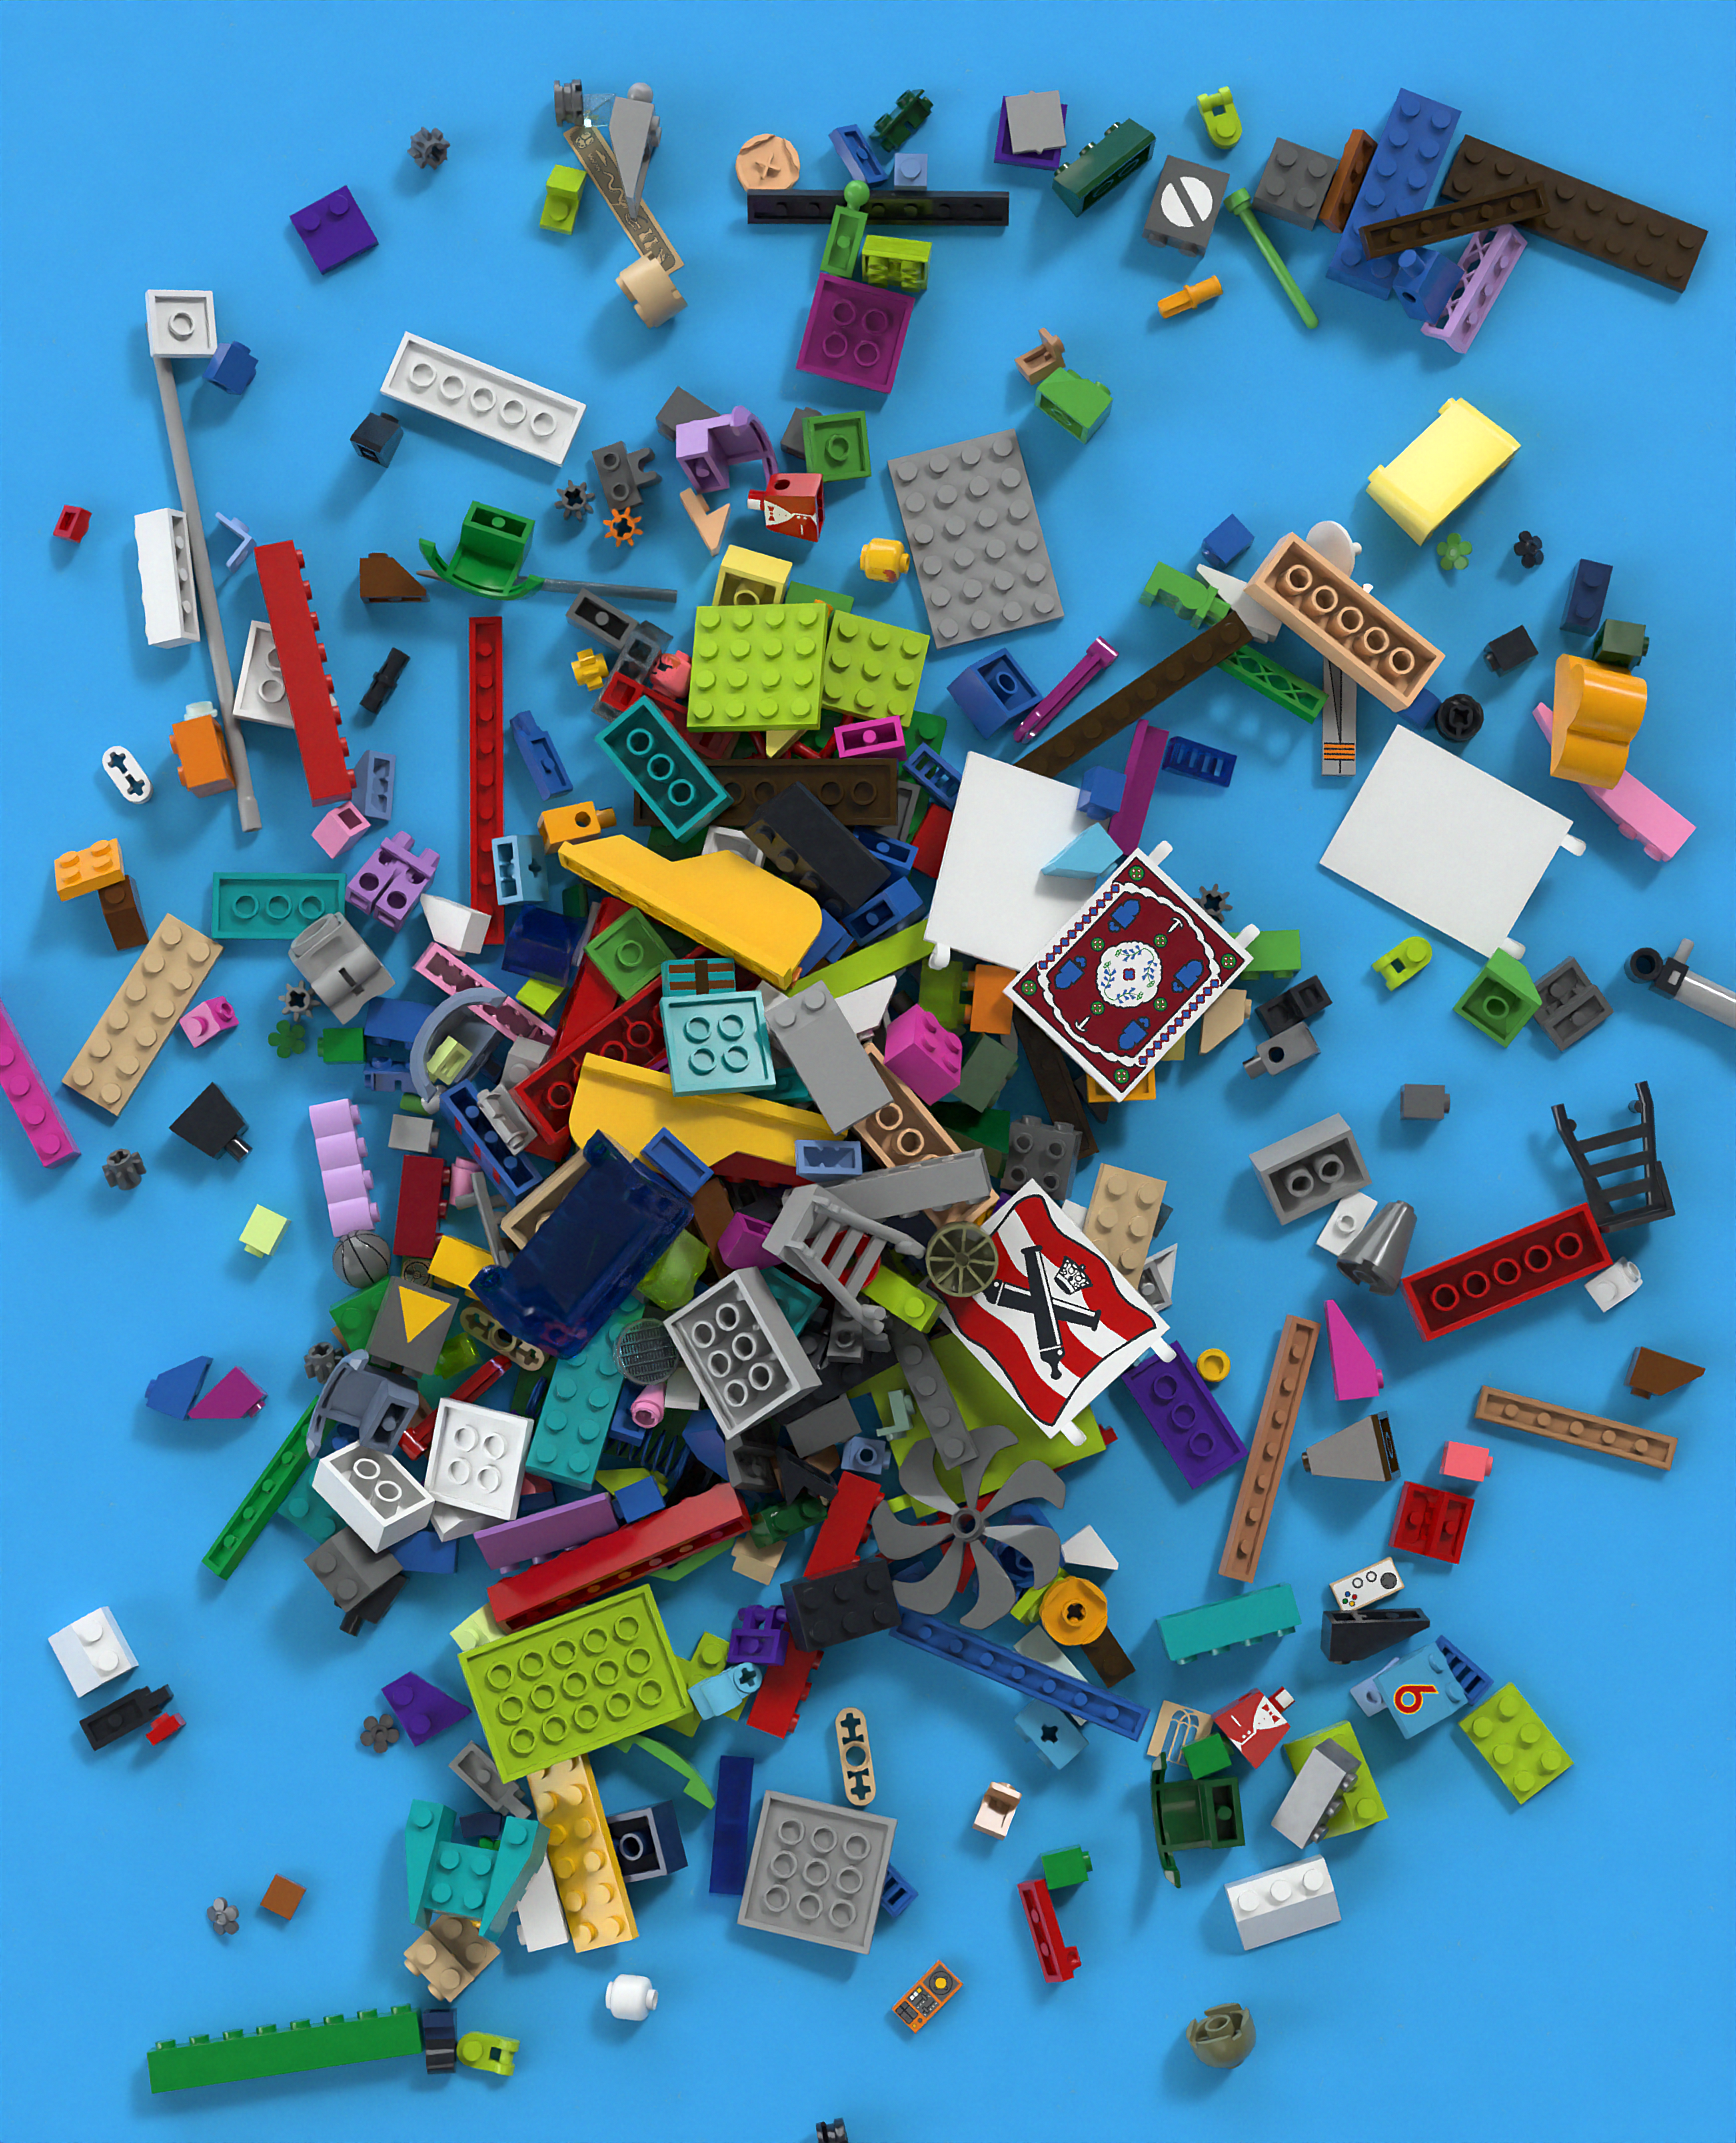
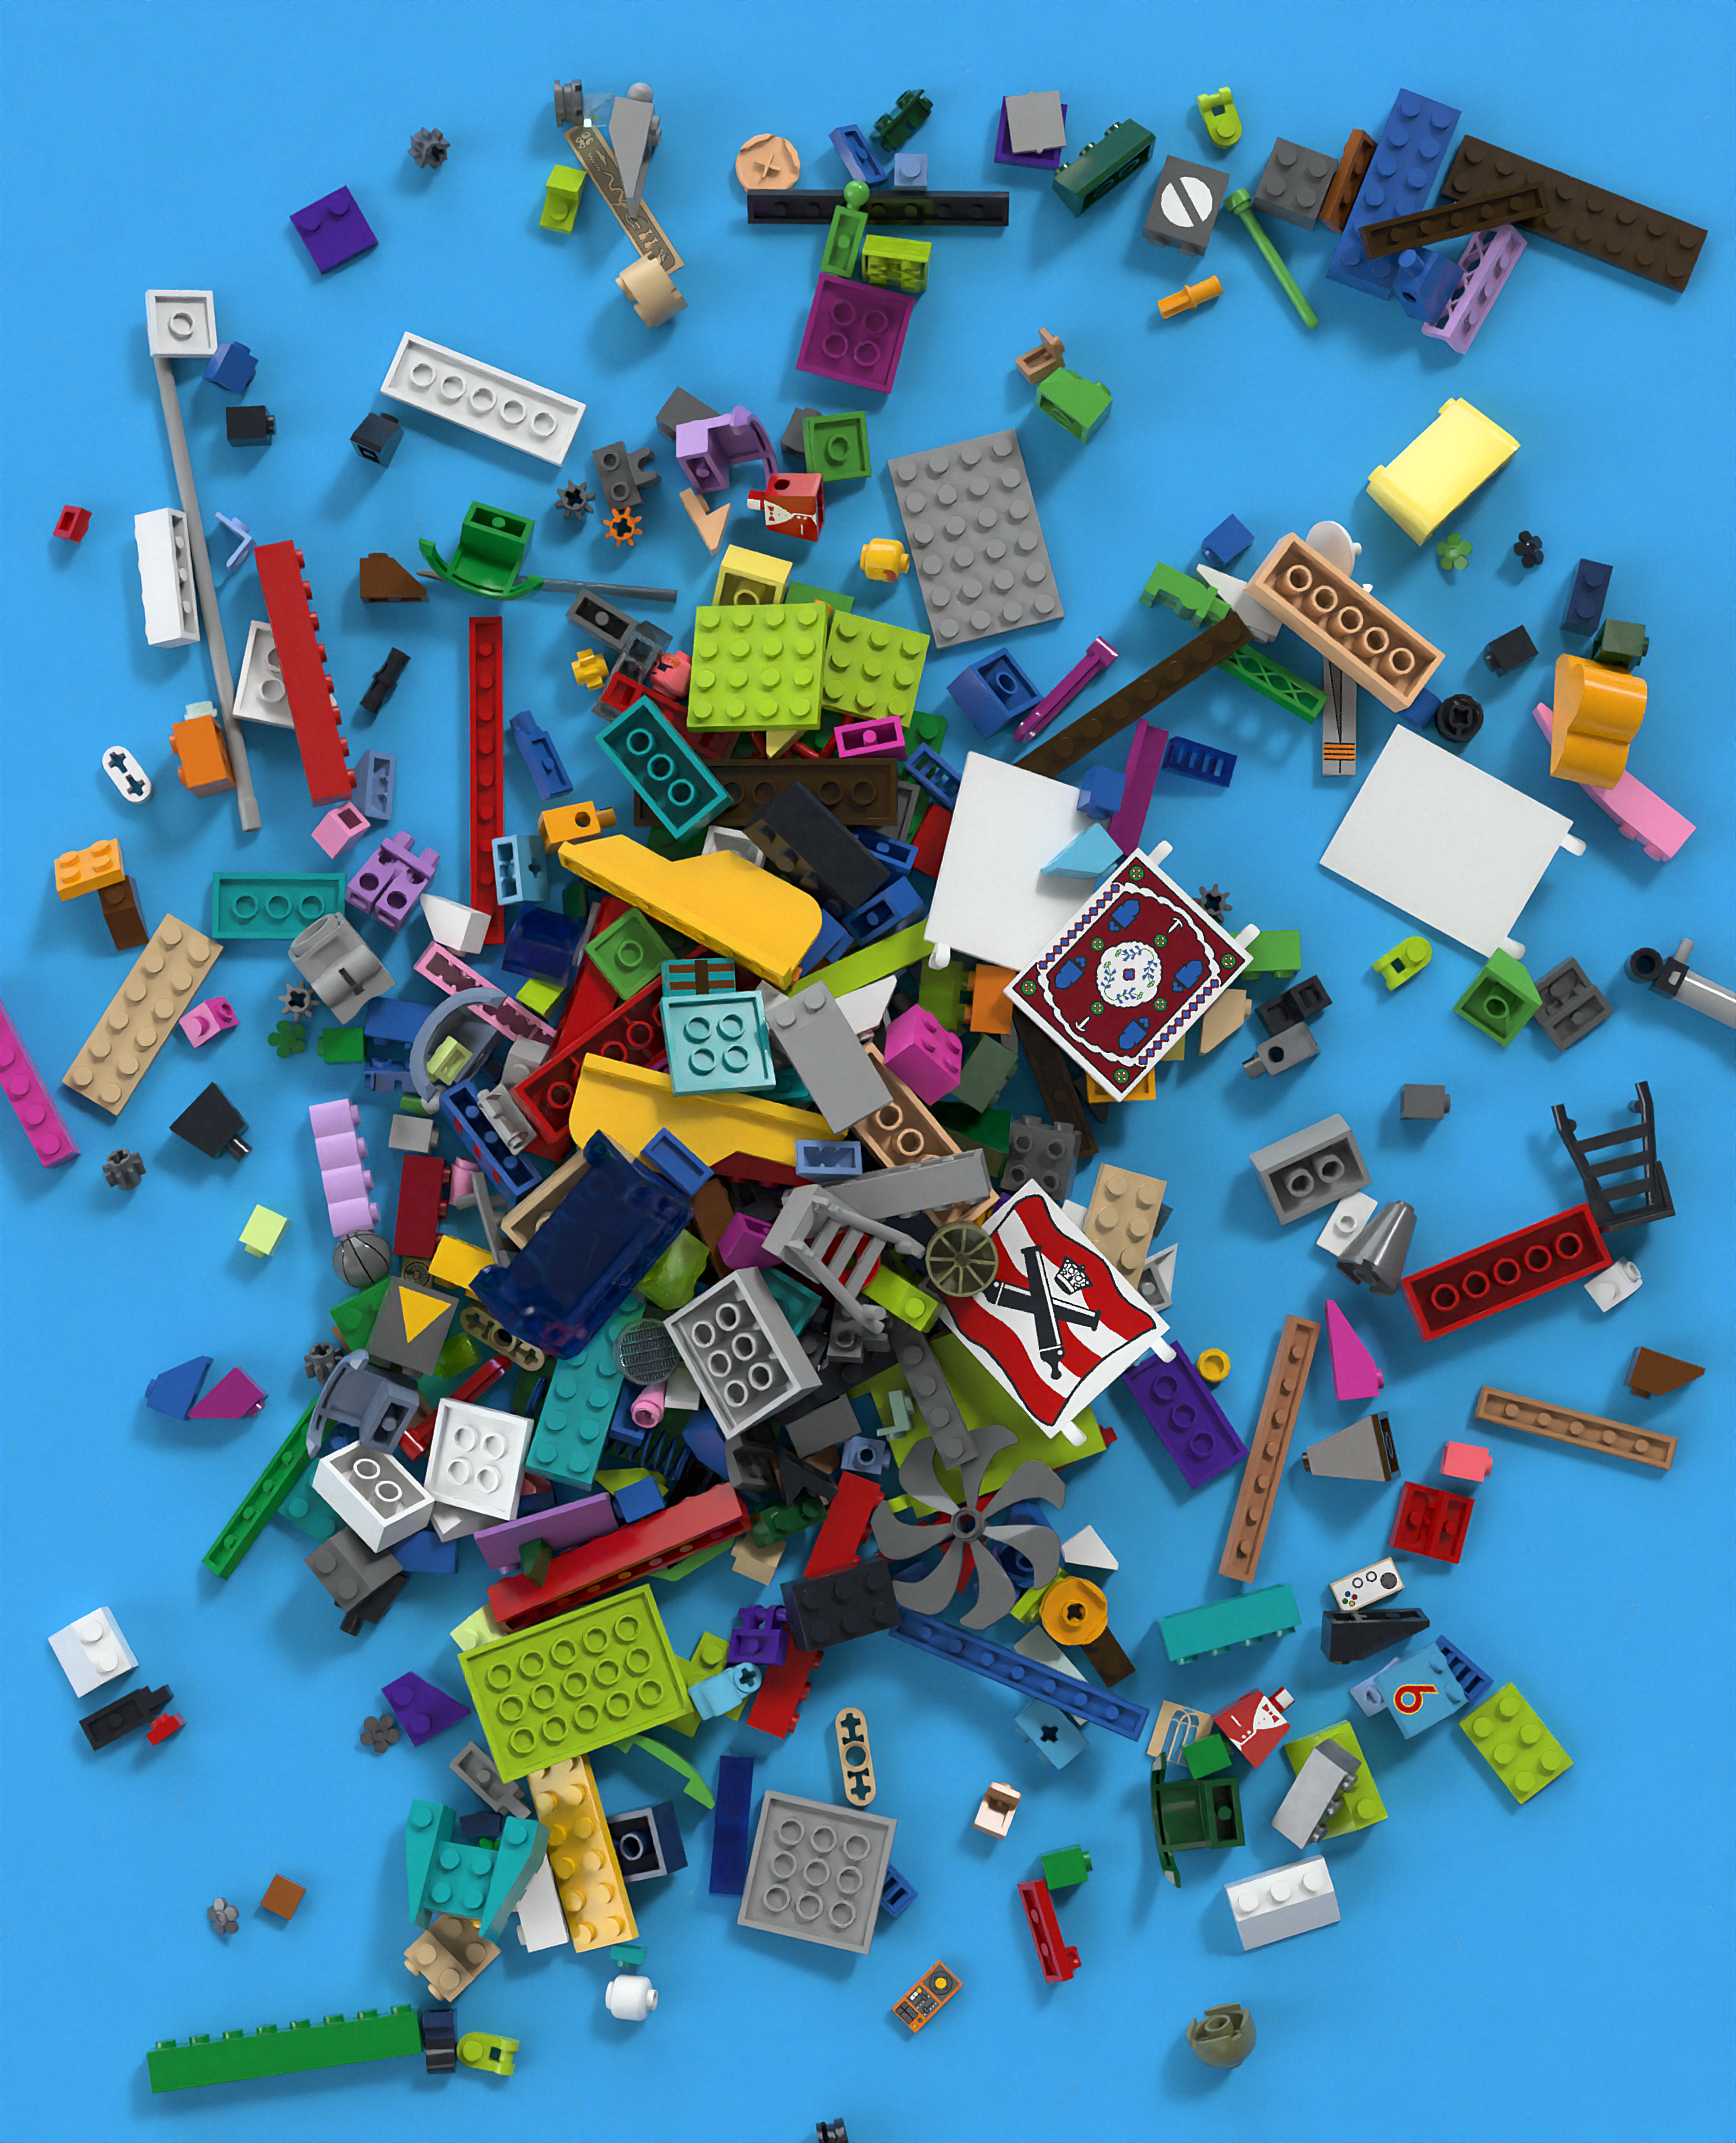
(249, 426): none -> black brick
(536, 1560): none -> dark green slope
(628, 1955): none -> teal plate

